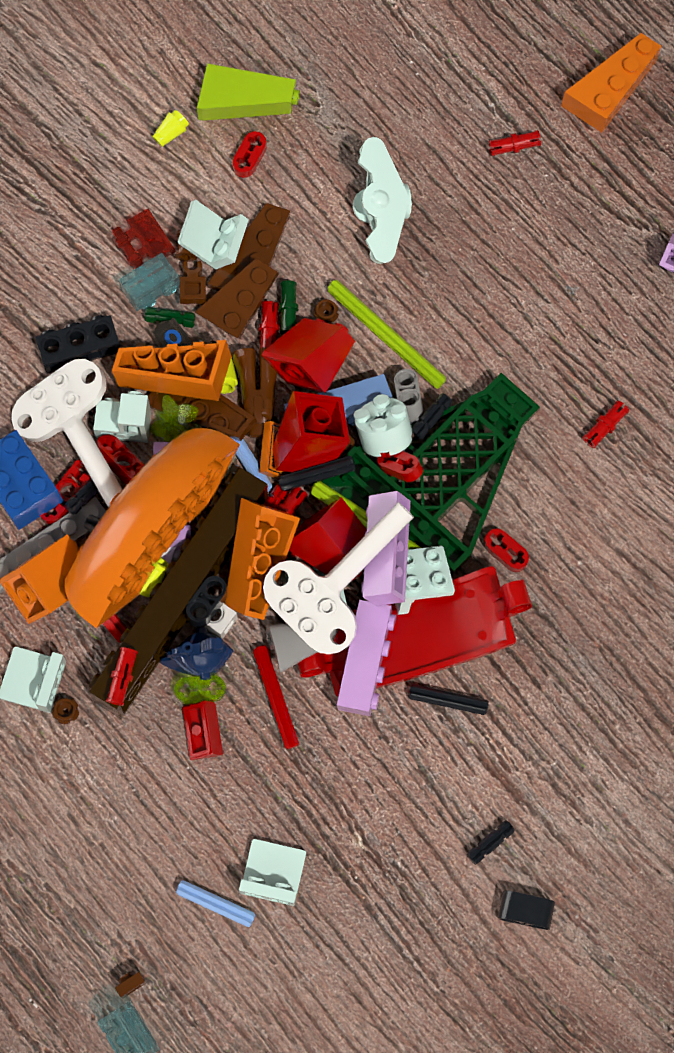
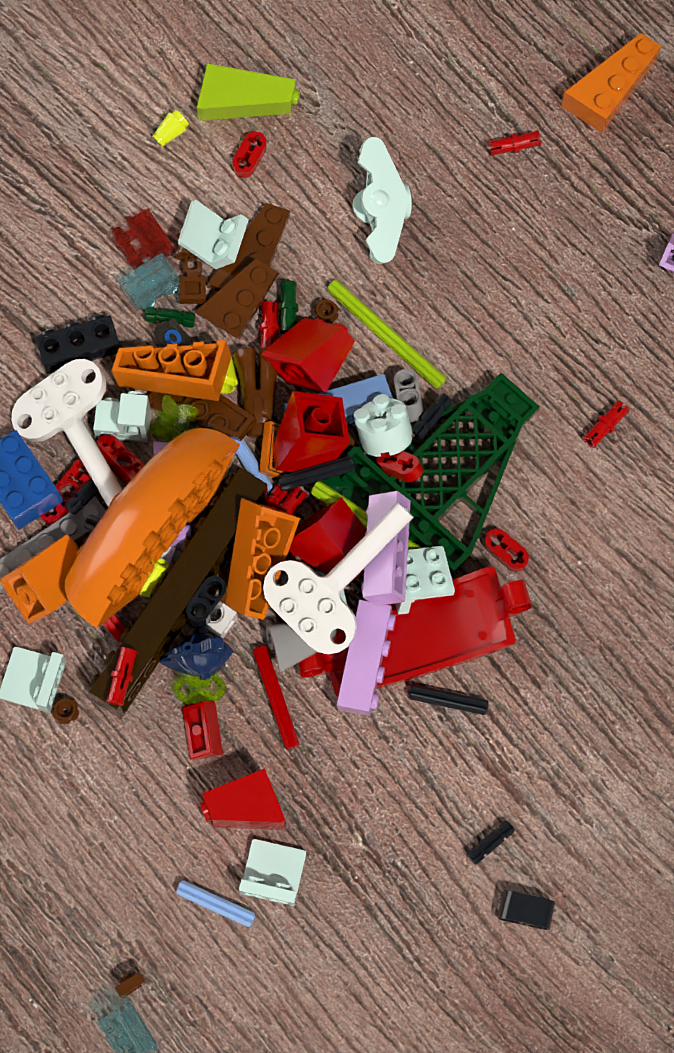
(244, 804): none -> red slope

